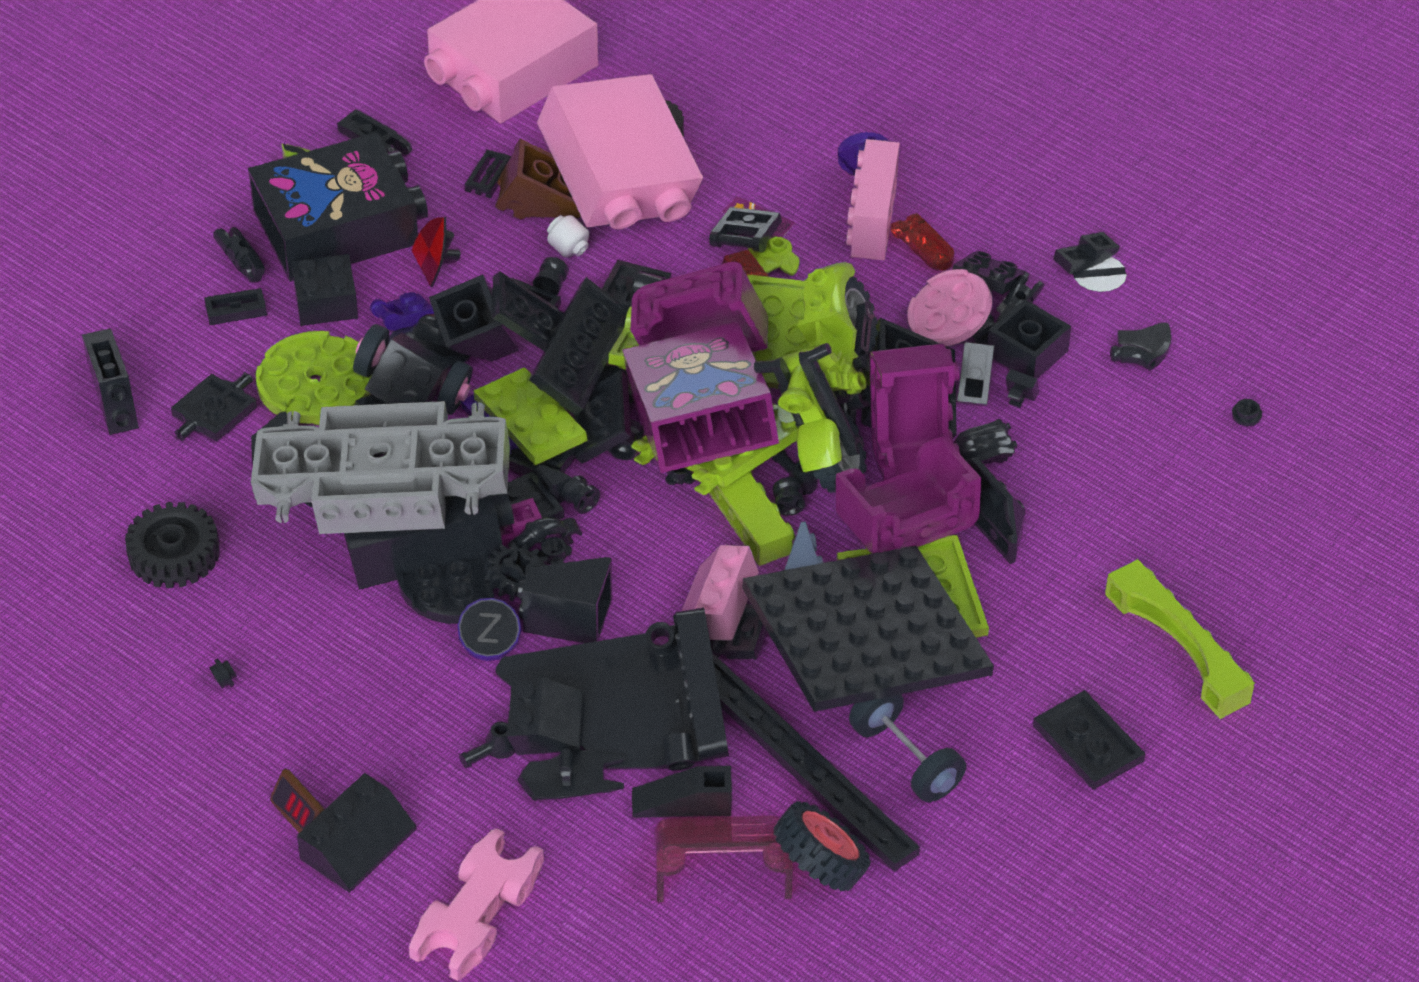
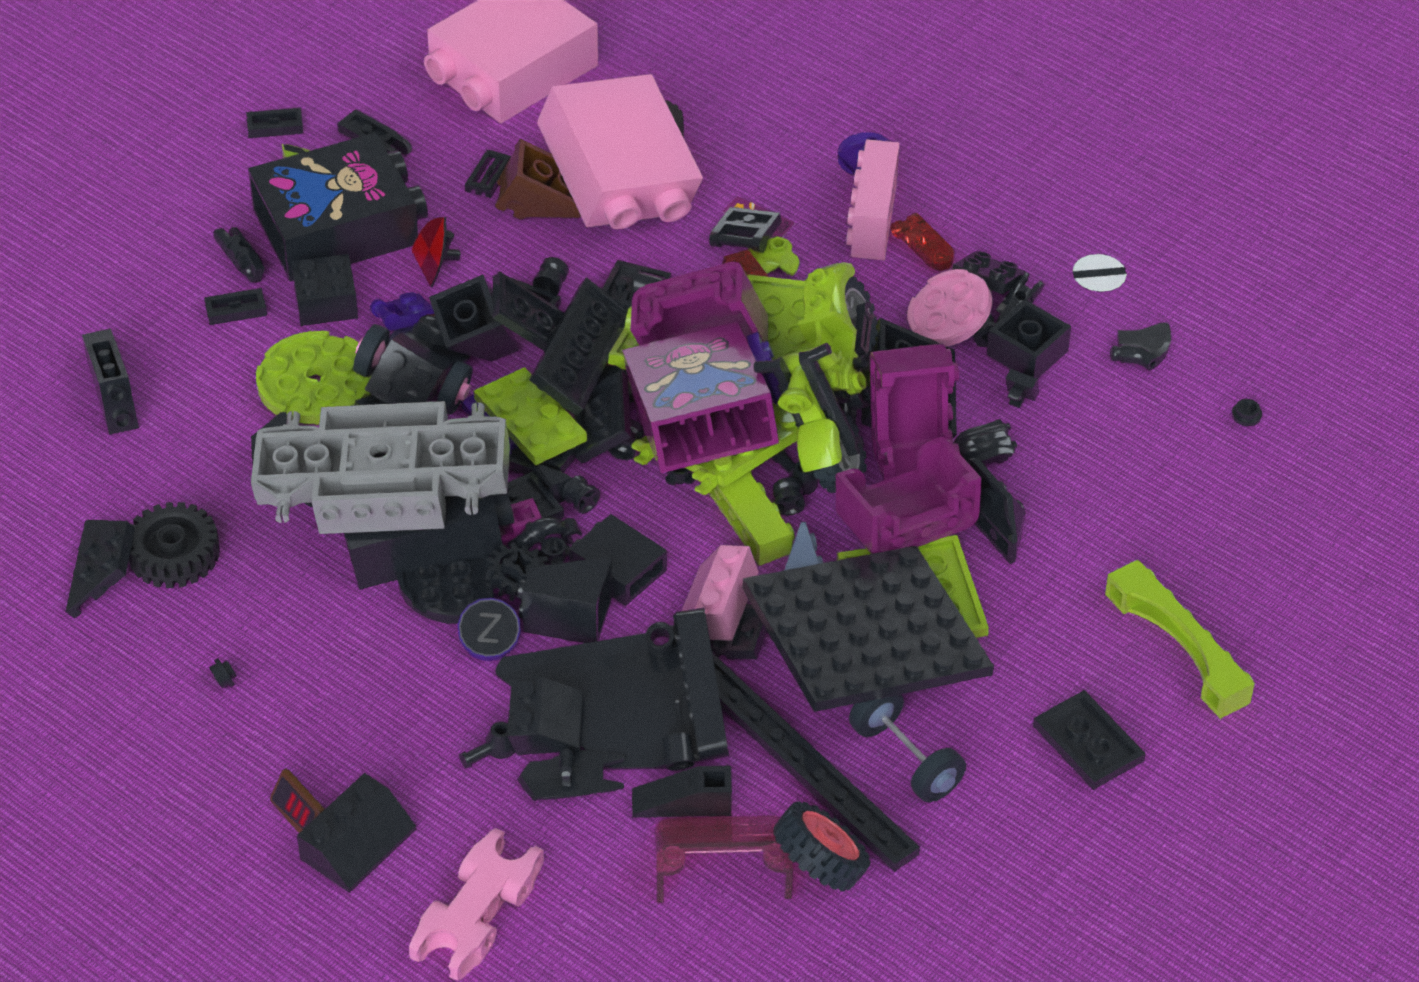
(100, 560): none -> black wing
(214, 407): black plate -> none
(274, 122): none -> black tile
(568, 236): white head -> none
(634, 557): none -> black brick
(763, 352): none -> dark purple plate
(976, 373): slope -> none
(1088, 253): black slope -> none

